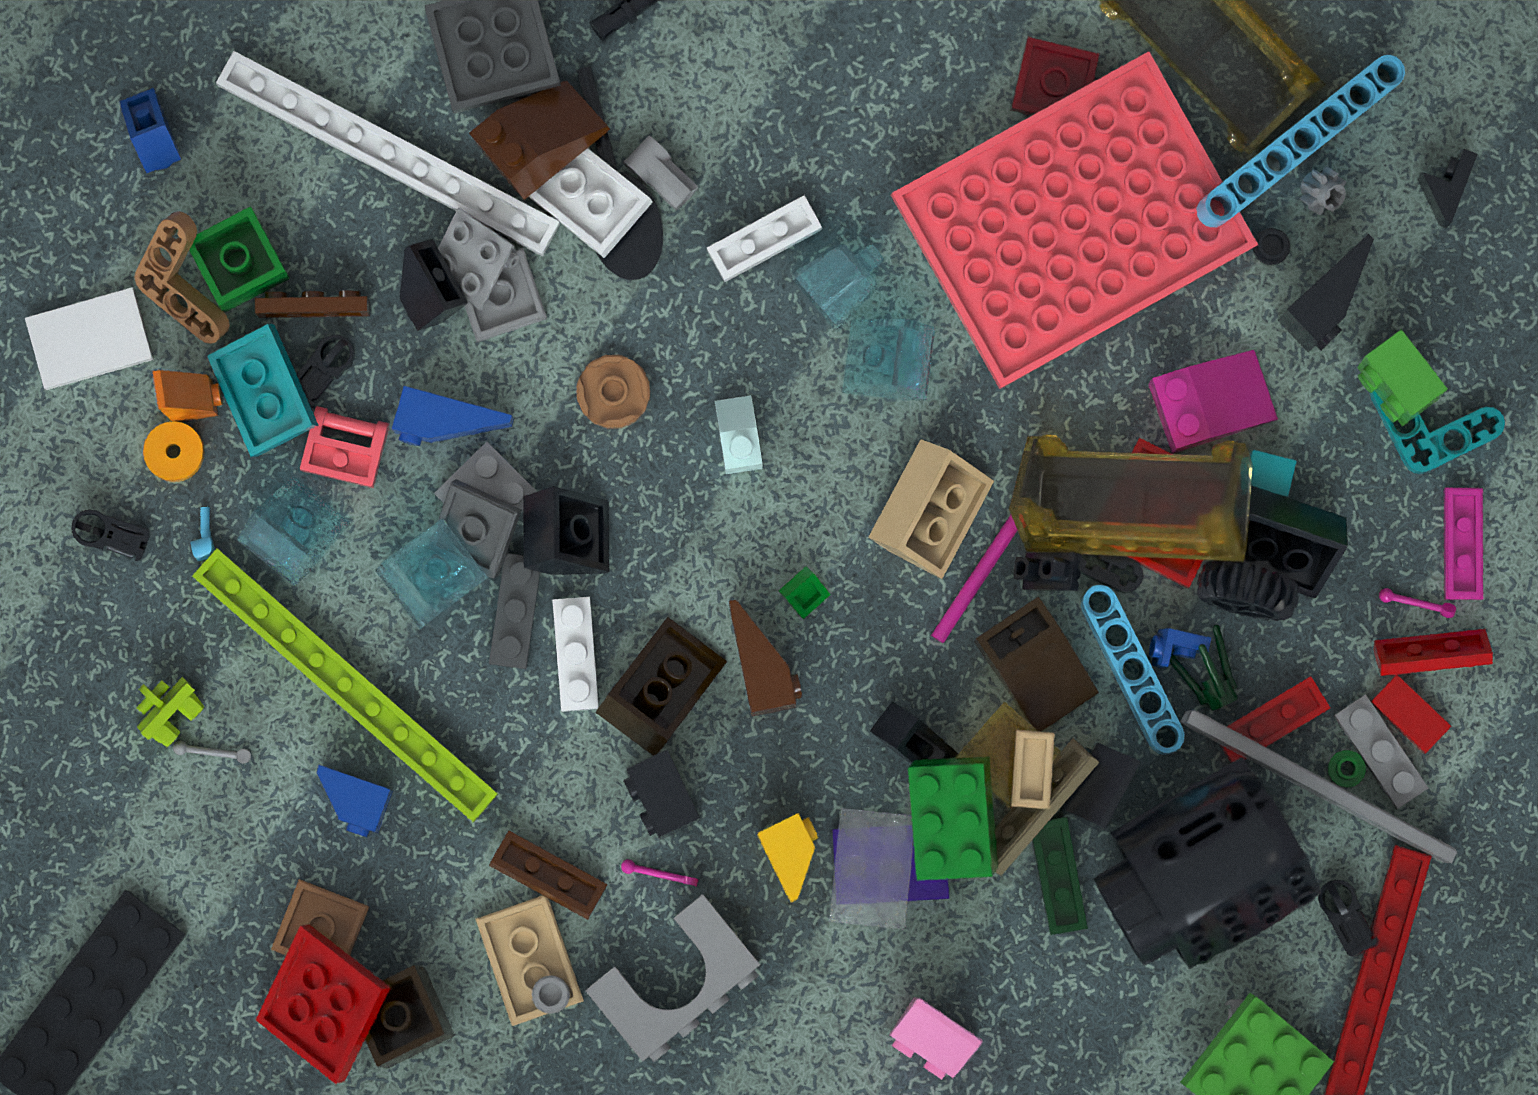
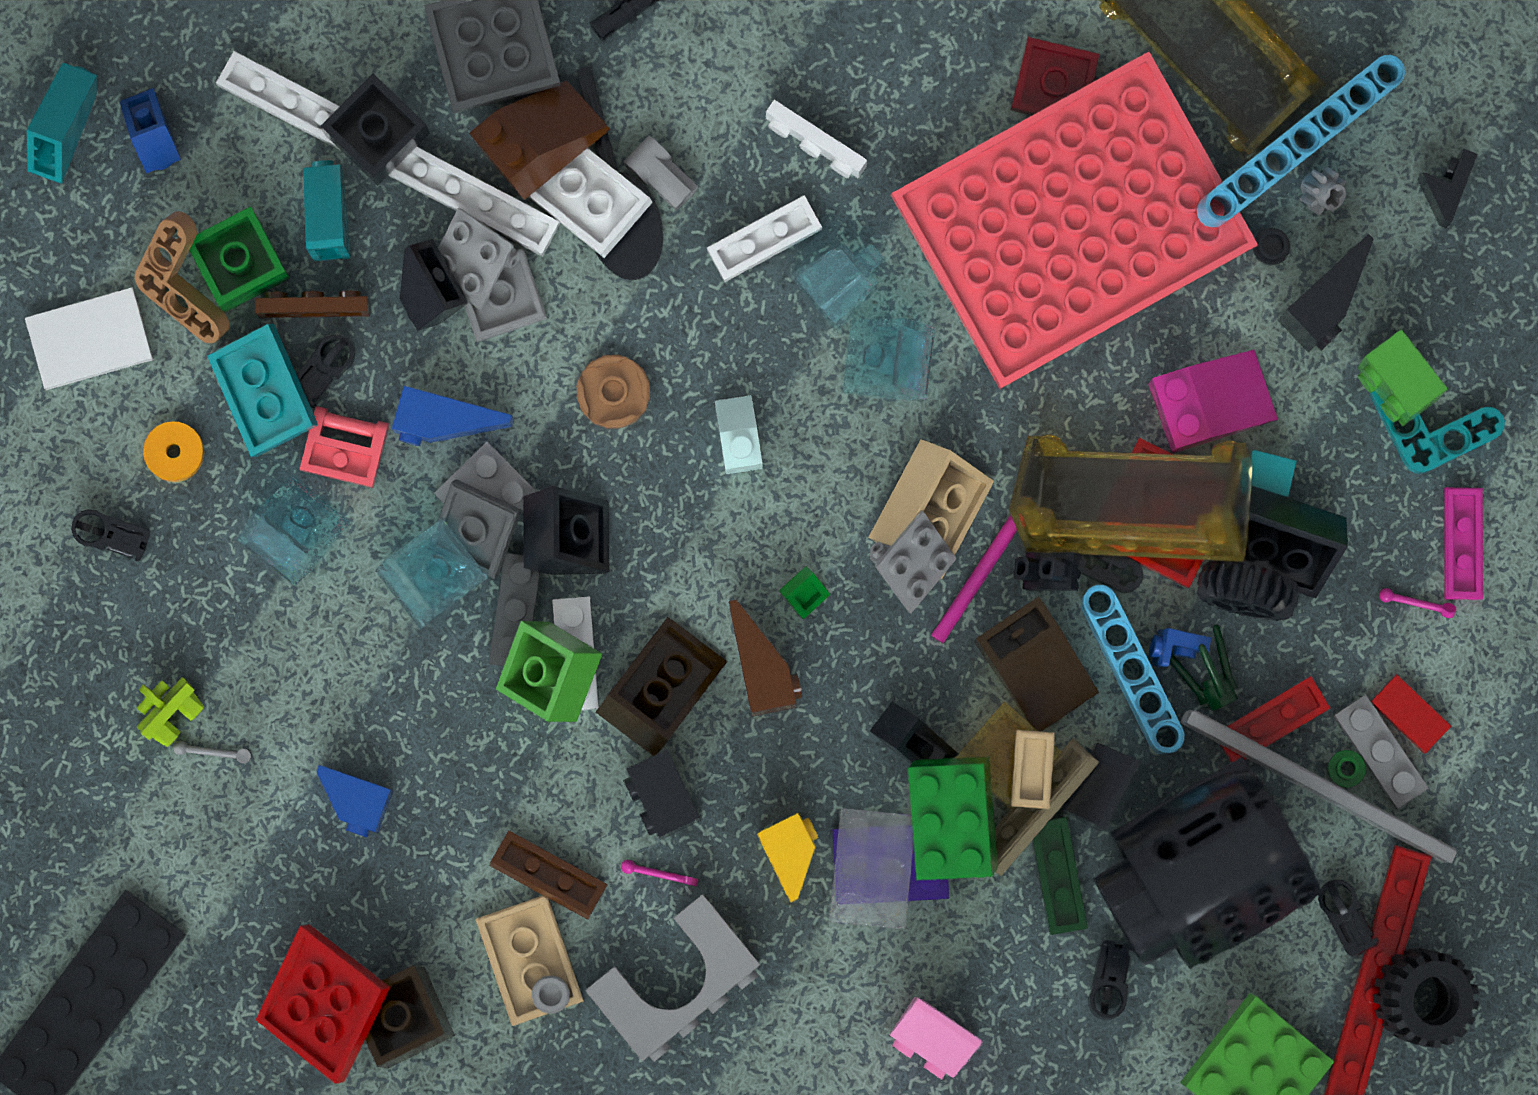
(60, 122): none -> teal slope
(186, 395): orange slope -> none
(203, 547): medium azure hand -> none
(325, 211): none -> teal slope
(326, 911): medium nougat tile -> none
(345, 685): lime plate -> none
(375, 129): none -> black brick
(548, 671): none -> bright green brick
(814, 140): none -> white plate
(913, 561): none -> light grey hinge
(1110, 973): none -> black piece
(1433, 652): red plate -> none
(1452, 1006): none -> black tyre

